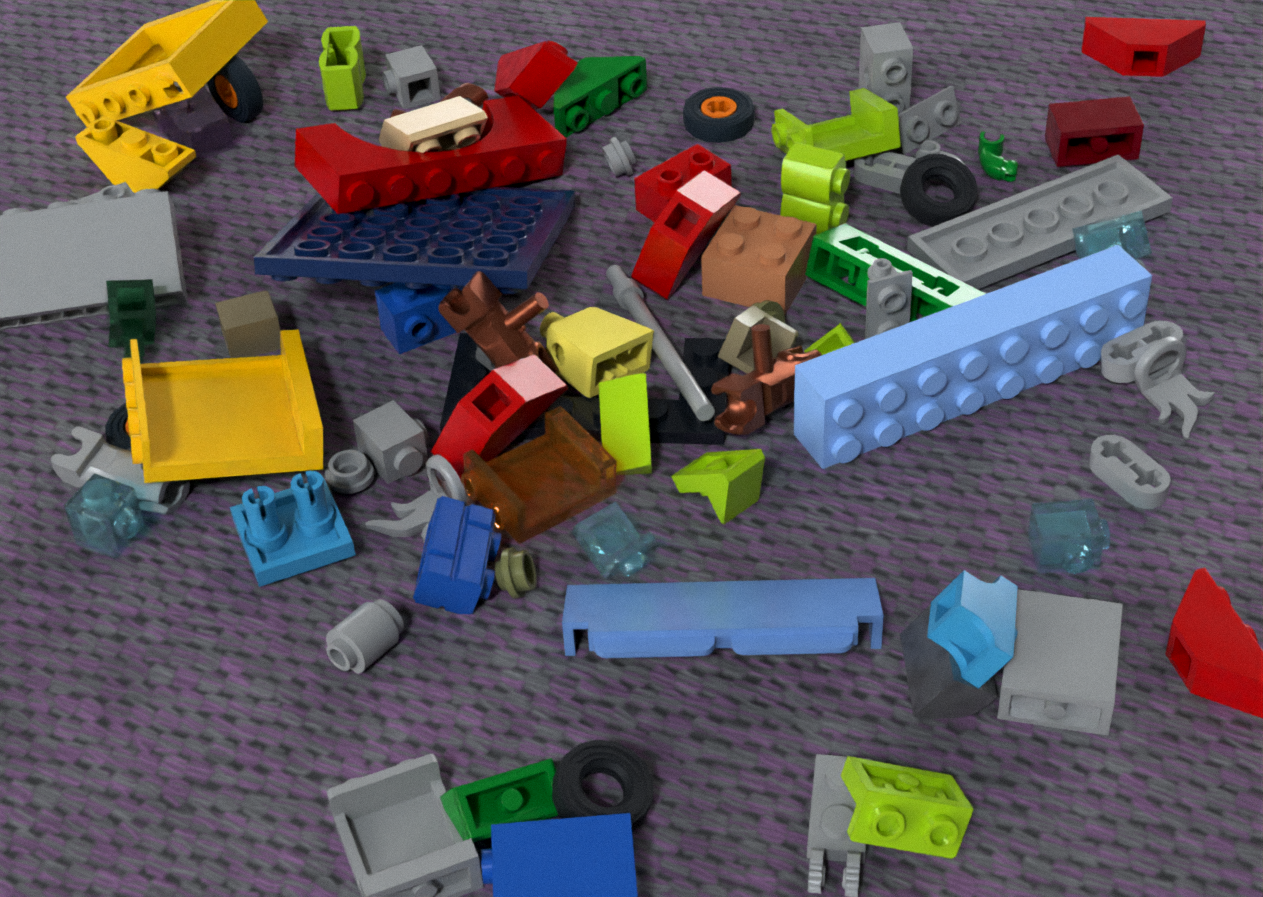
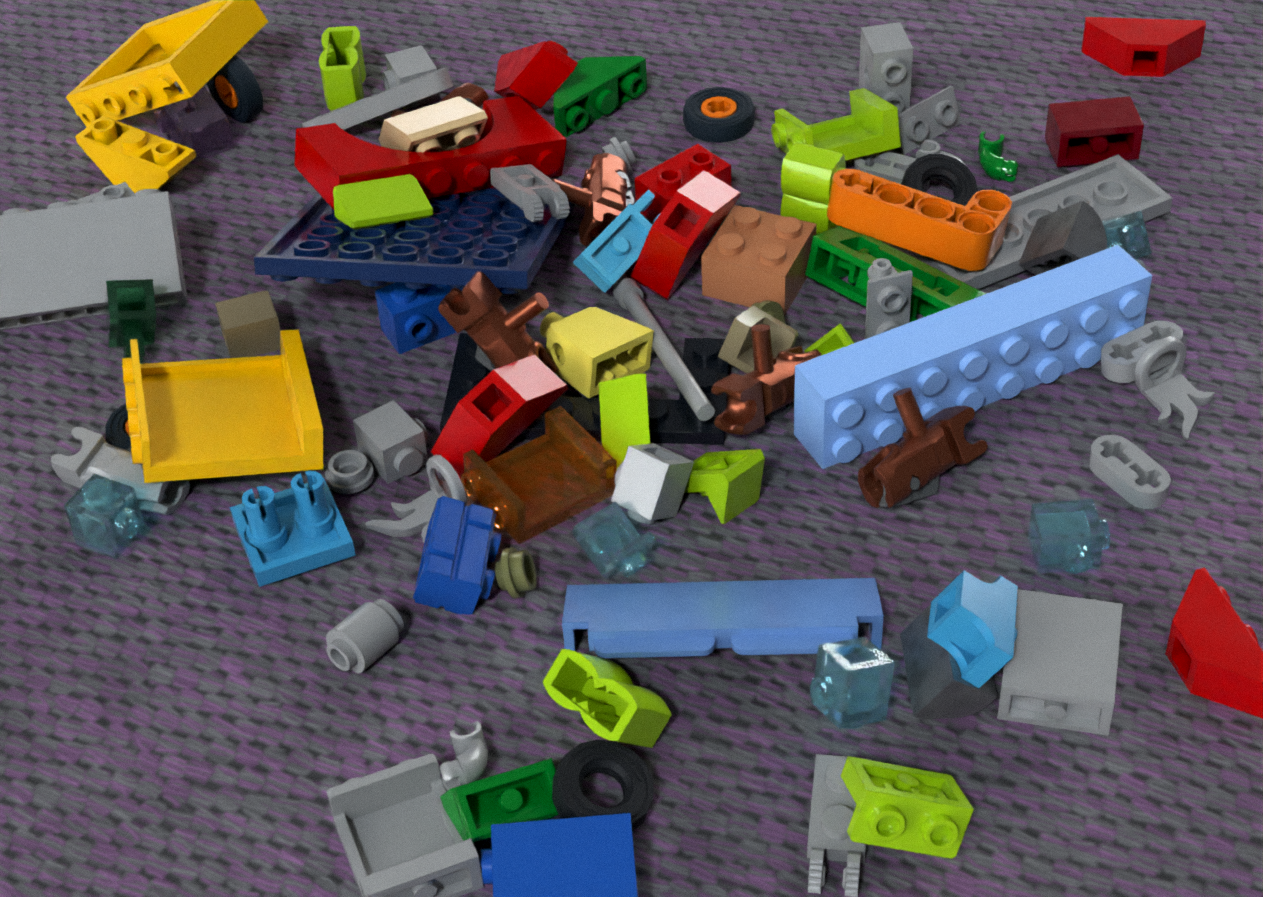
(380, 202): none -> lime slope
(385, 100): none -> light grey beam
(470, 758): none -> light grey arm
(530, 191): none -> light grey hinge
(603, 194): none -> copper piece
(606, 698): none -> lime brick
(617, 245): none -> medium azure hinge
(651, 482): none -> brick
(852, 682): none -> clear light blue brick
(914, 465): none -> copper piece
(921, 221): none -> orange beam
(1063, 238): none -> flat silver brick

